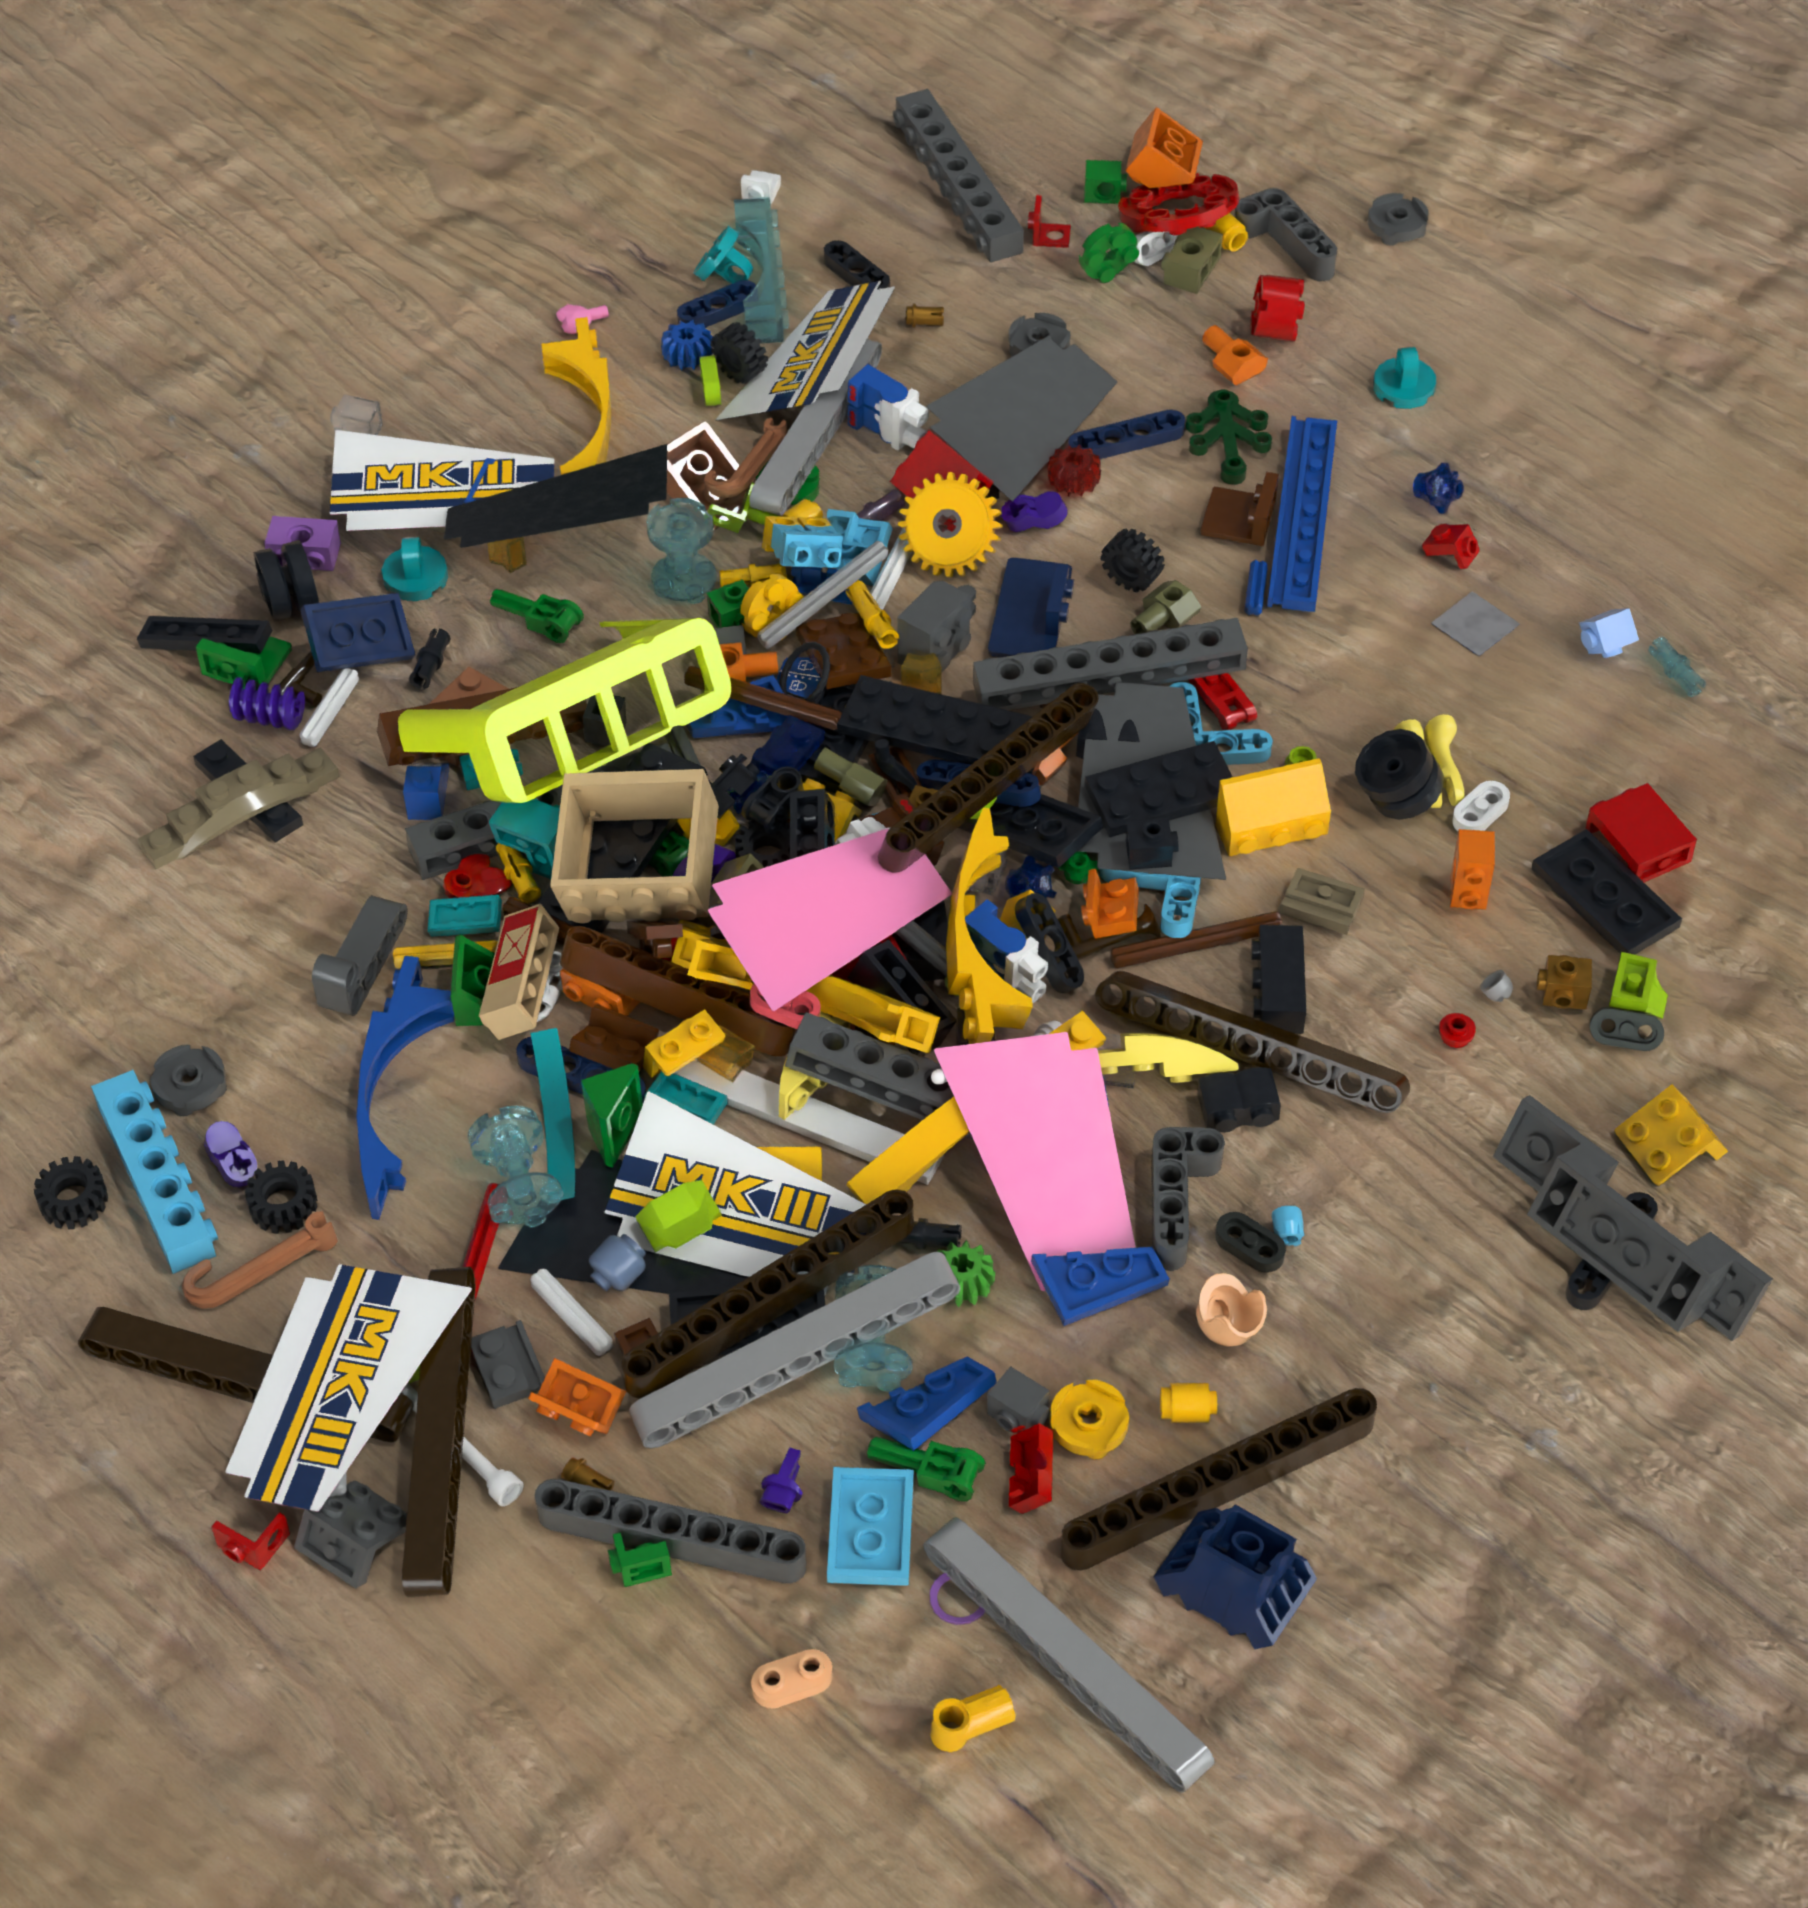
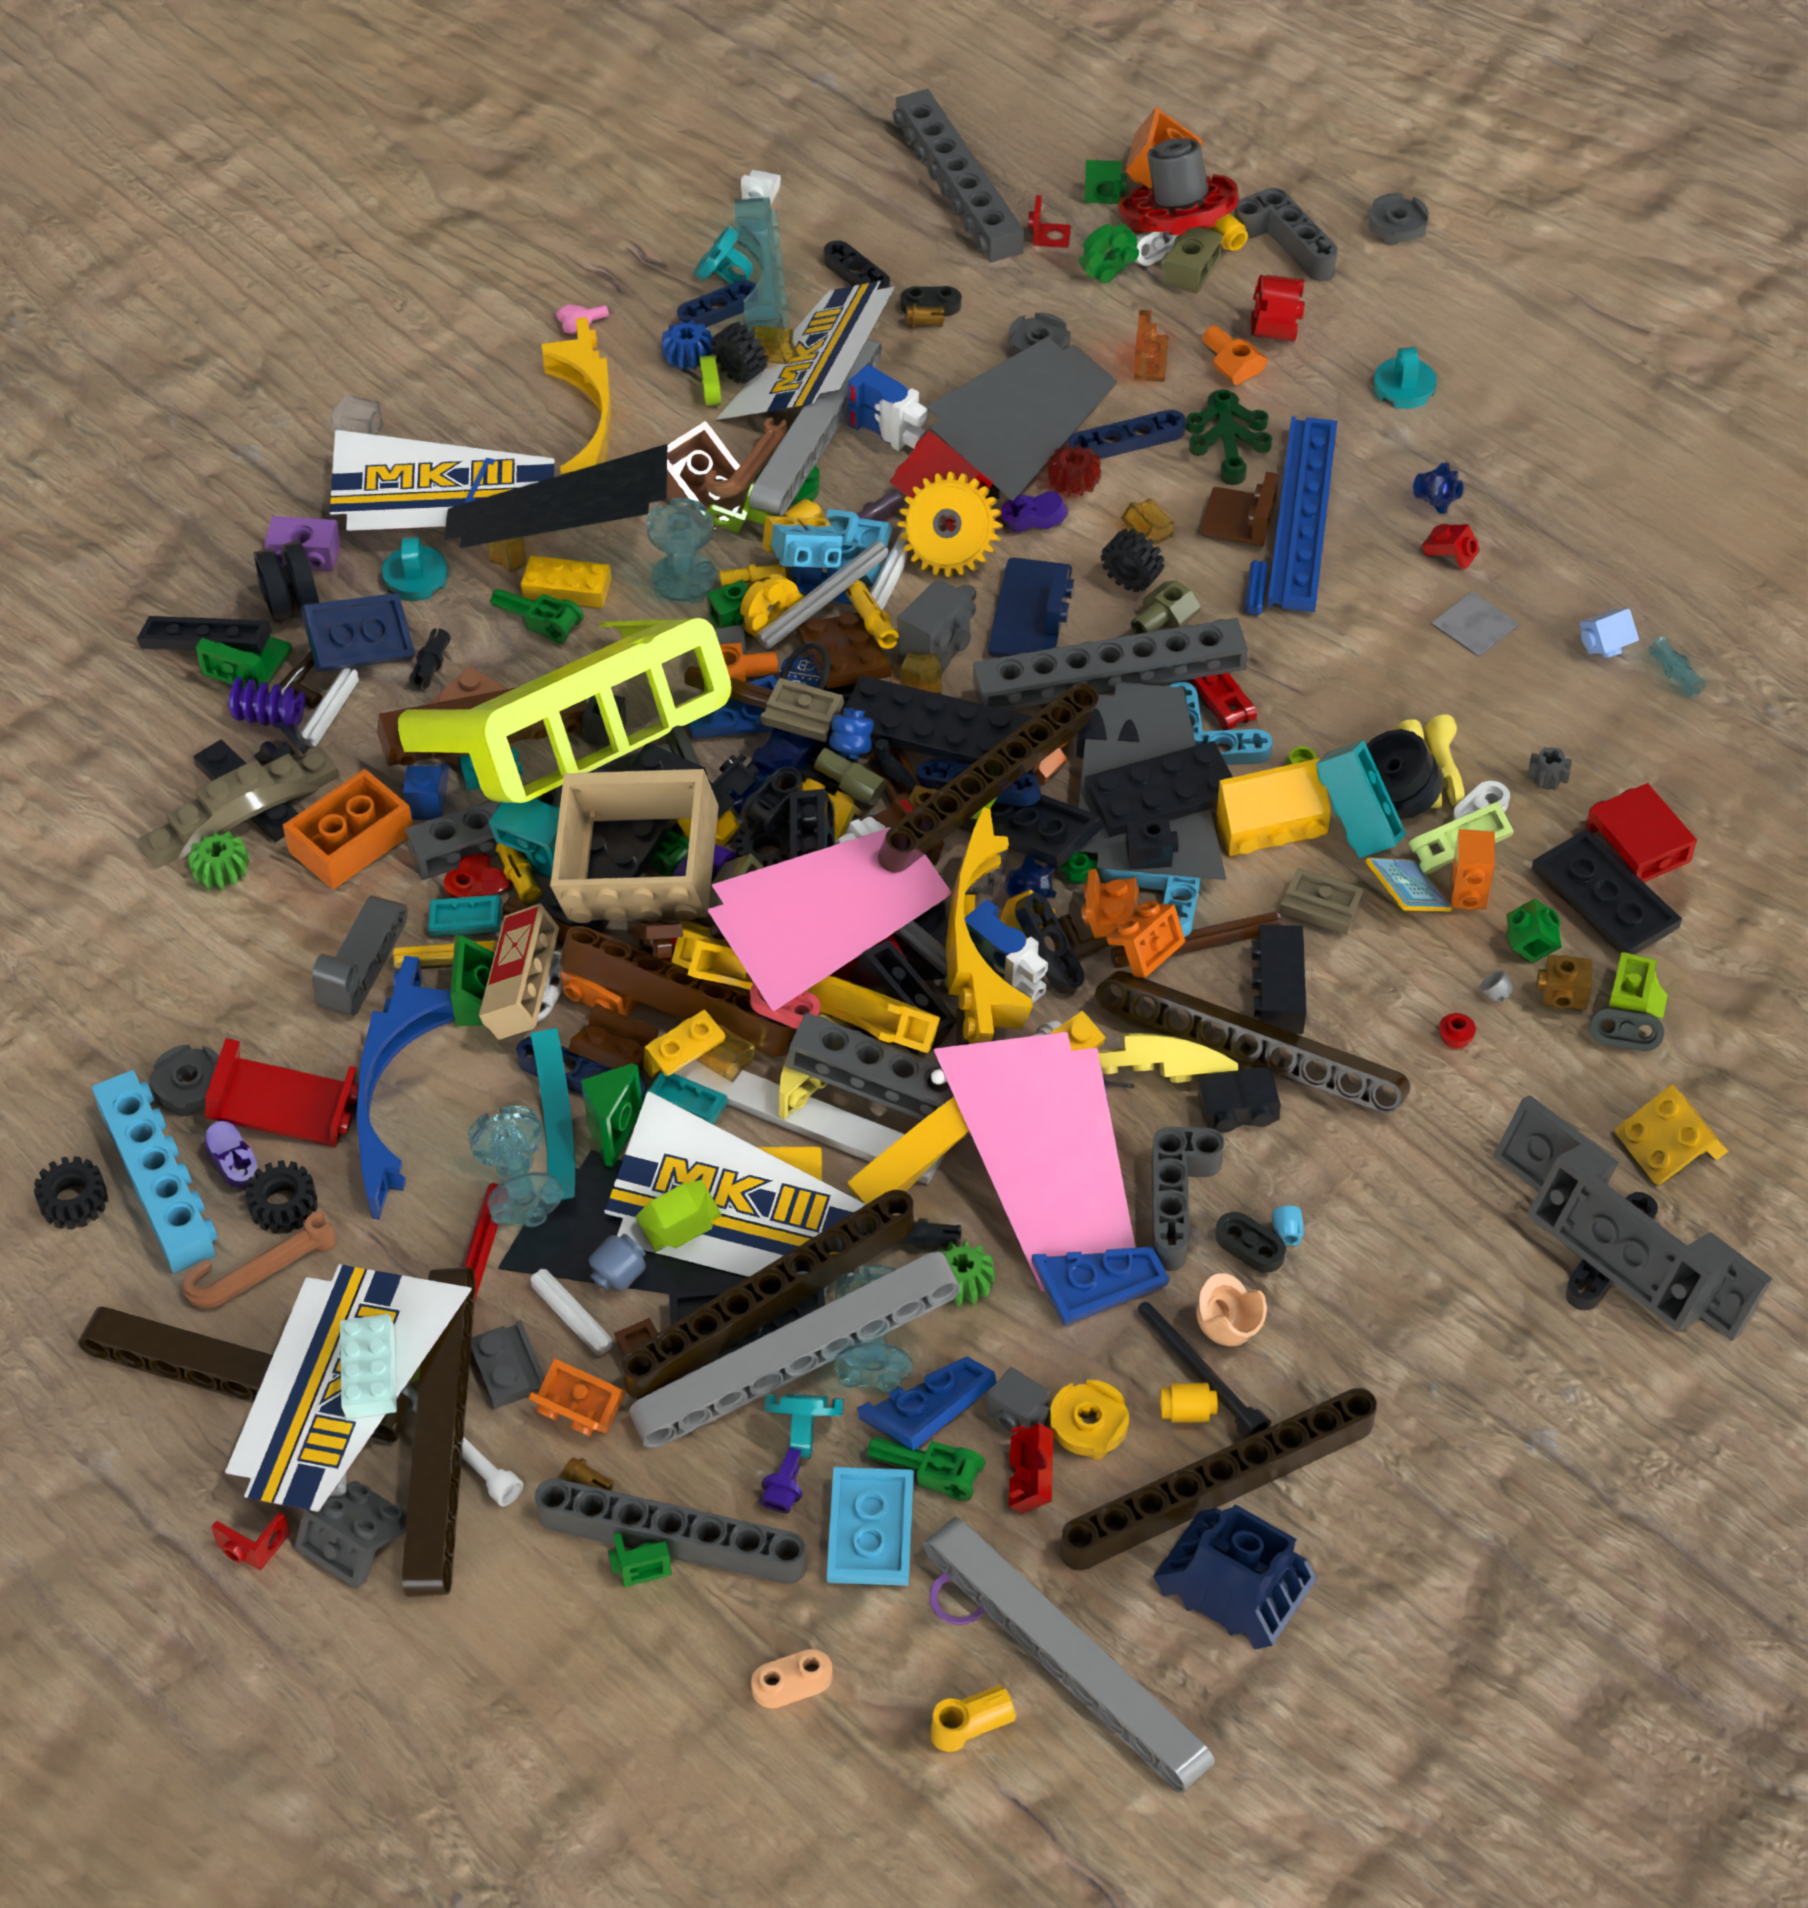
(218, 860): none -> bright green gear
(269, 752): none -> black piece
(280, 1098): none -> red panel
(348, 828): none -> orange brick
(368, 1366): none -> light aqua piece
(567, 579): none -> yellow piece
(777, 343): none -> clear yellow piece
(801, 709): none -> dark tan plate
(803, 1409): none -> teal tile
(851, 733): none -> blue piece
(932, 297): none -> pearl dark grey plate
(1149, 936): none -> orange bracket
(1150, 350): none -> clear orange bracket
(1150, 520): none -> clear yellow piece
(1177, 172): none -> dark grey piece
(1248, 1420): none -> black piece
(1360, 799): none -> teal brick
(1408, 885): none -> piece
(1485, 819): none -> yellowish green plate
(1533, 930): none -> green brick
(1549, 768): none -> dark grey gear

